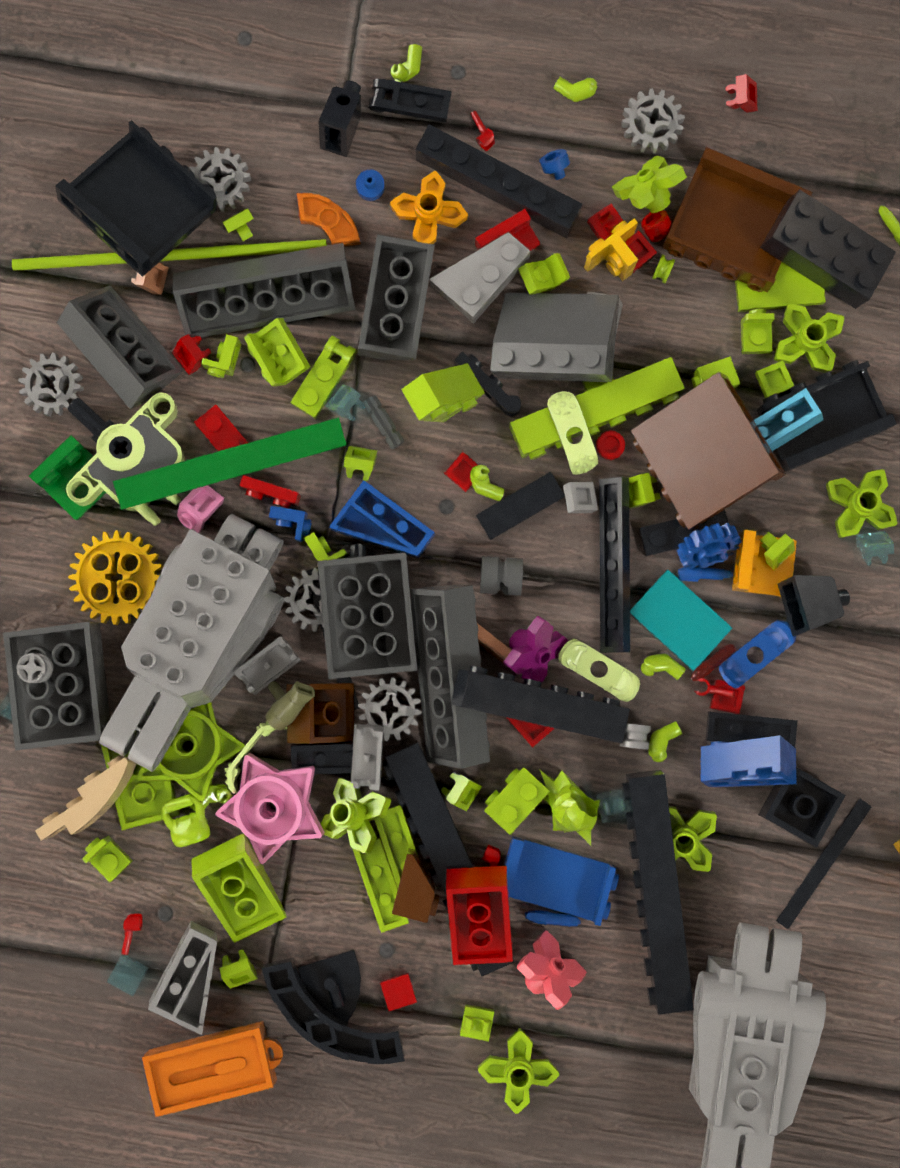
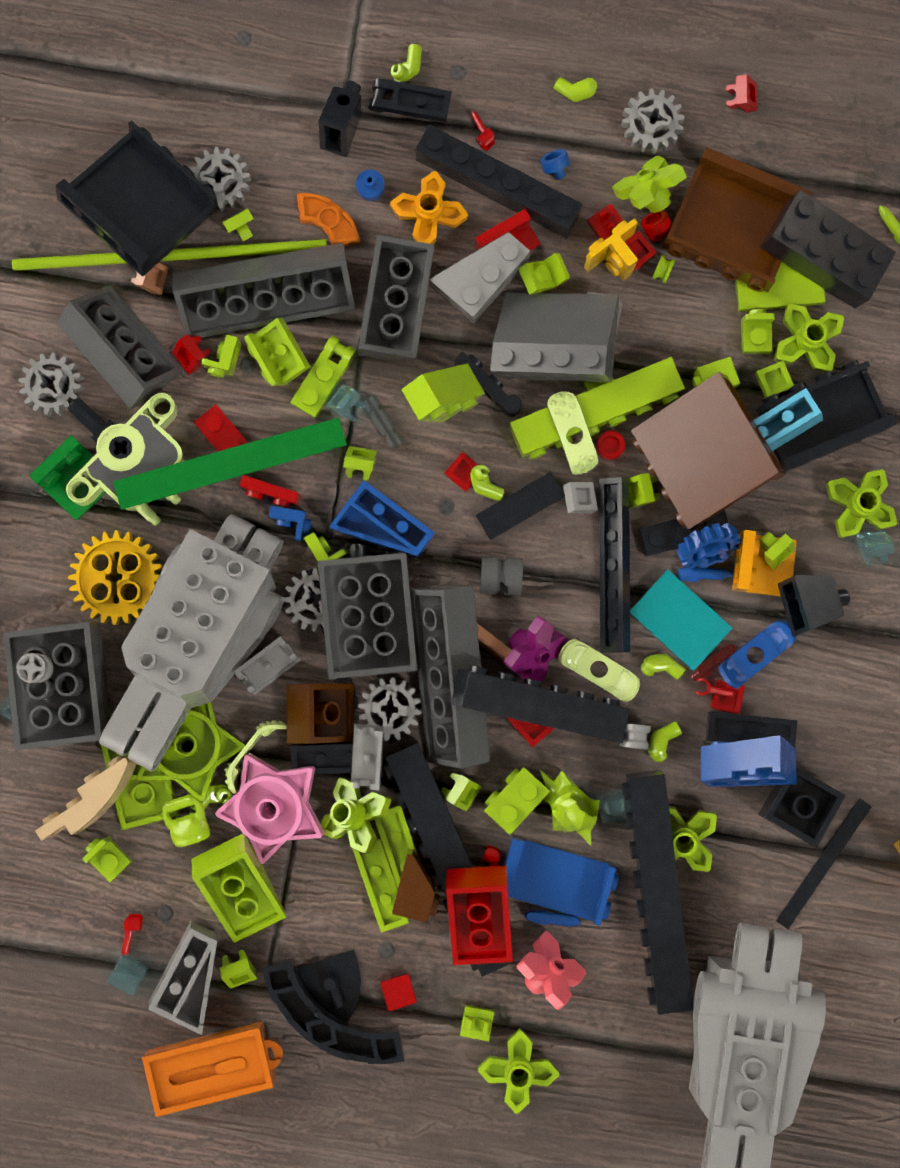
(198, 507): bright pink bracket -> none
(287, 704): olive piece -> none

